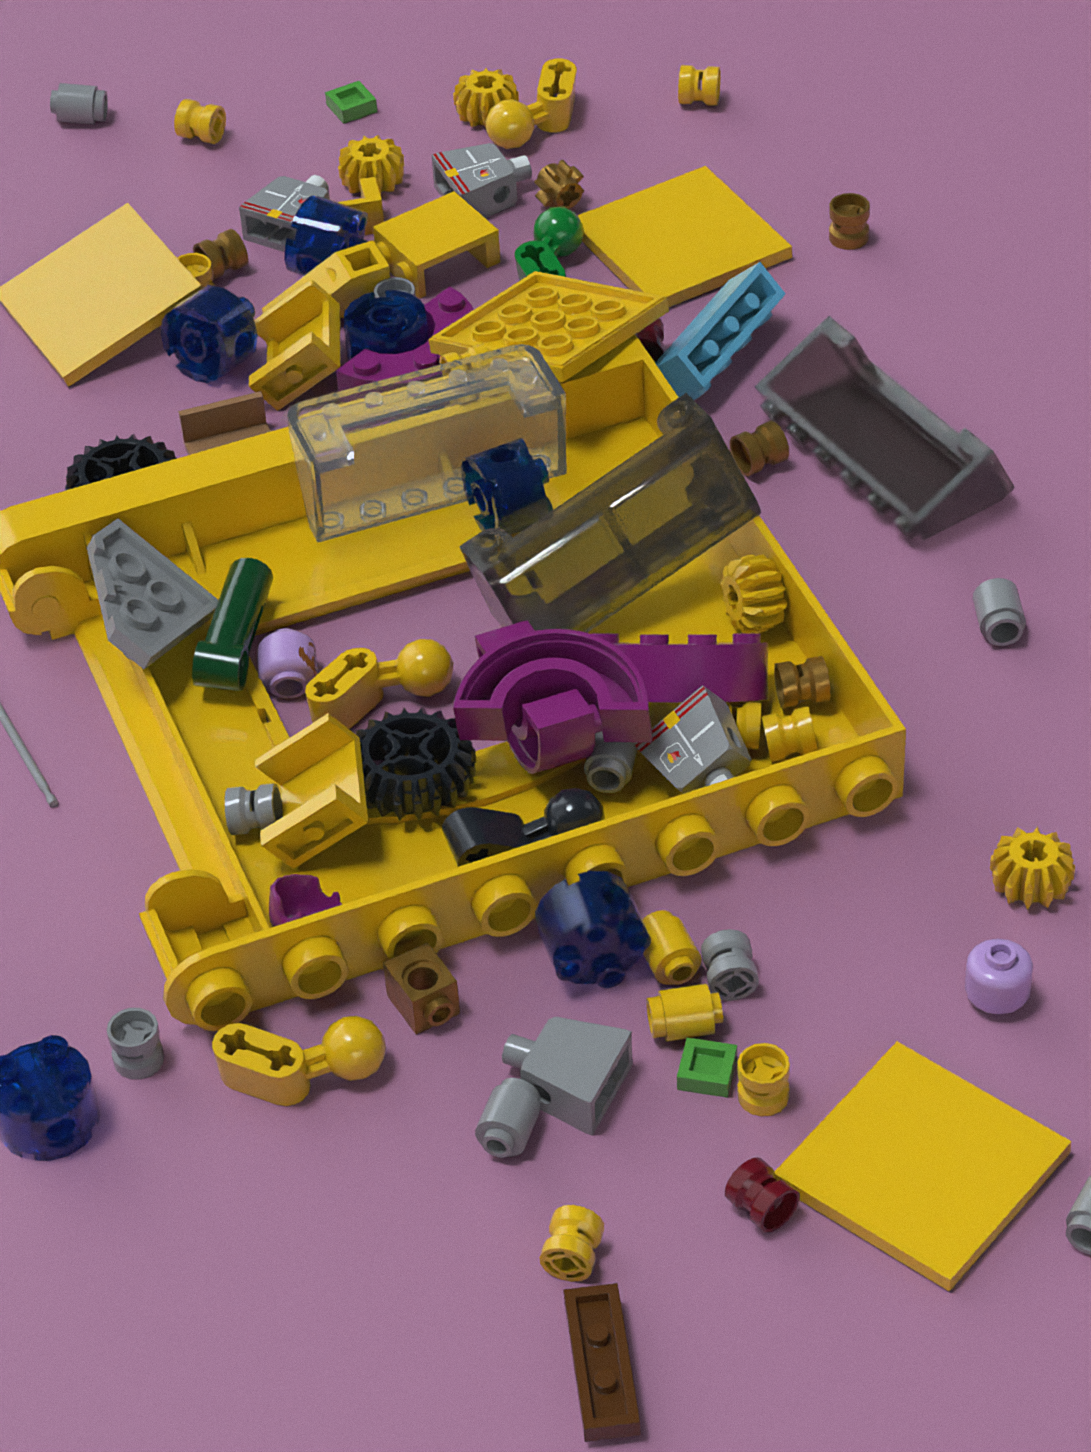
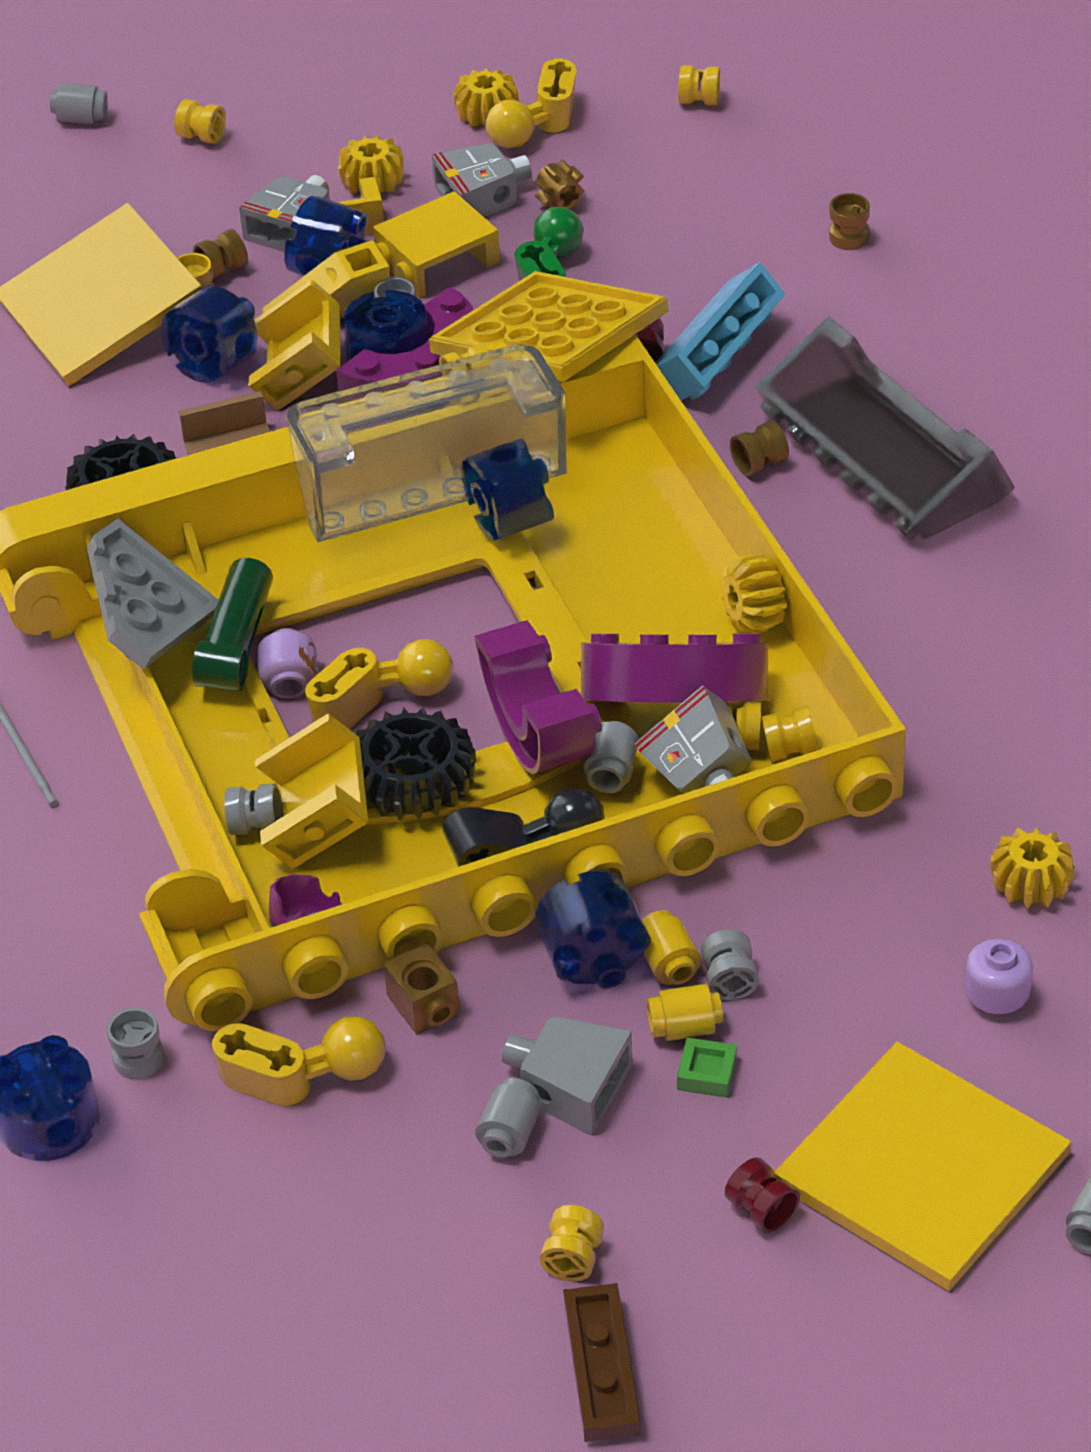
(351, 102): bright green tile -> none
(547, 665): magenta brick -> none
(618, 531): clear smoke windscreen -> none
(681, 237): yellow tile -> none
(763, 1079): yellow wheel -> none
(802, 682): pearl gold wheel -> none
(999, 611): light grey brick -> none

